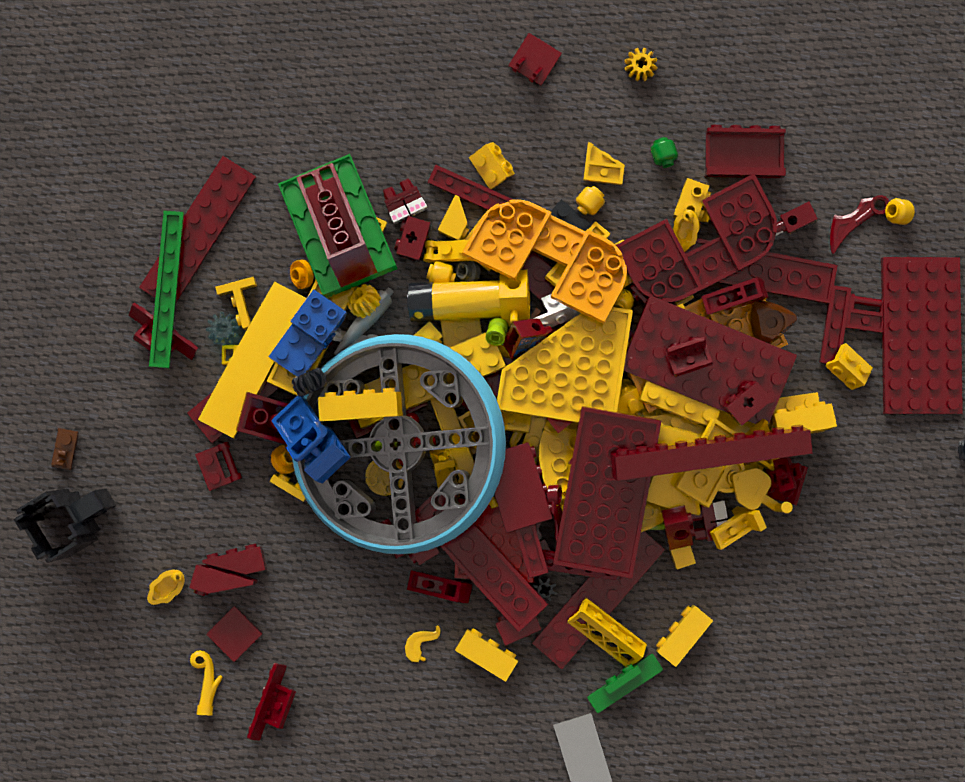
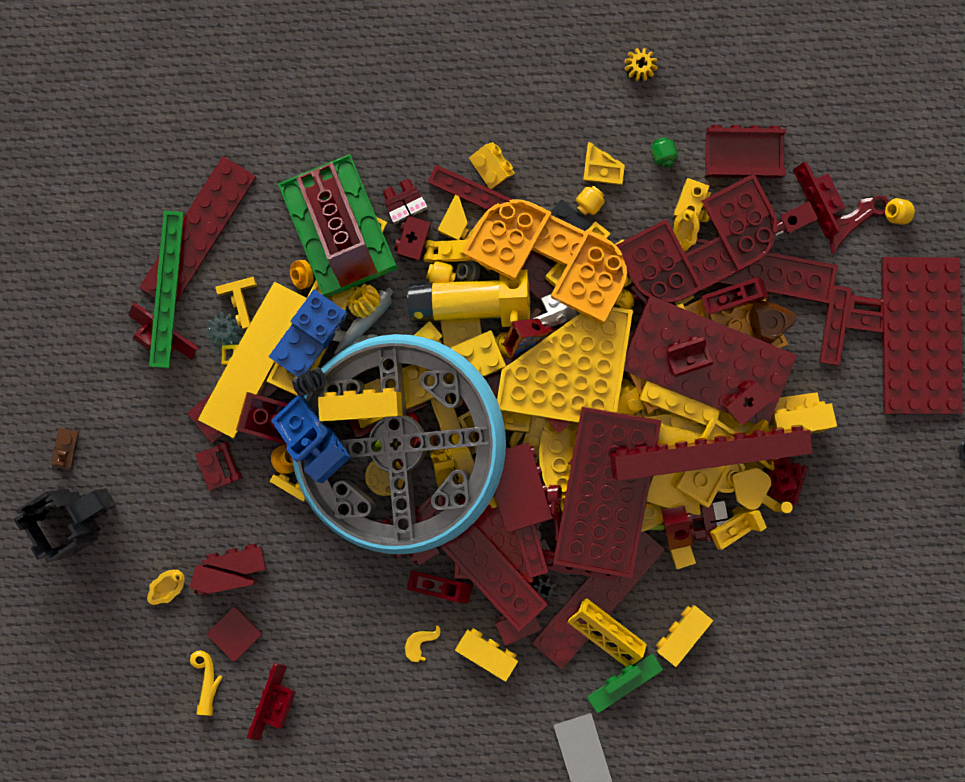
(496, 331): lime wheel -> none
(534, 59): dark red plate -> none
(822, 197): none -> dark red bracket
(850, 367): yellow bracket -> none

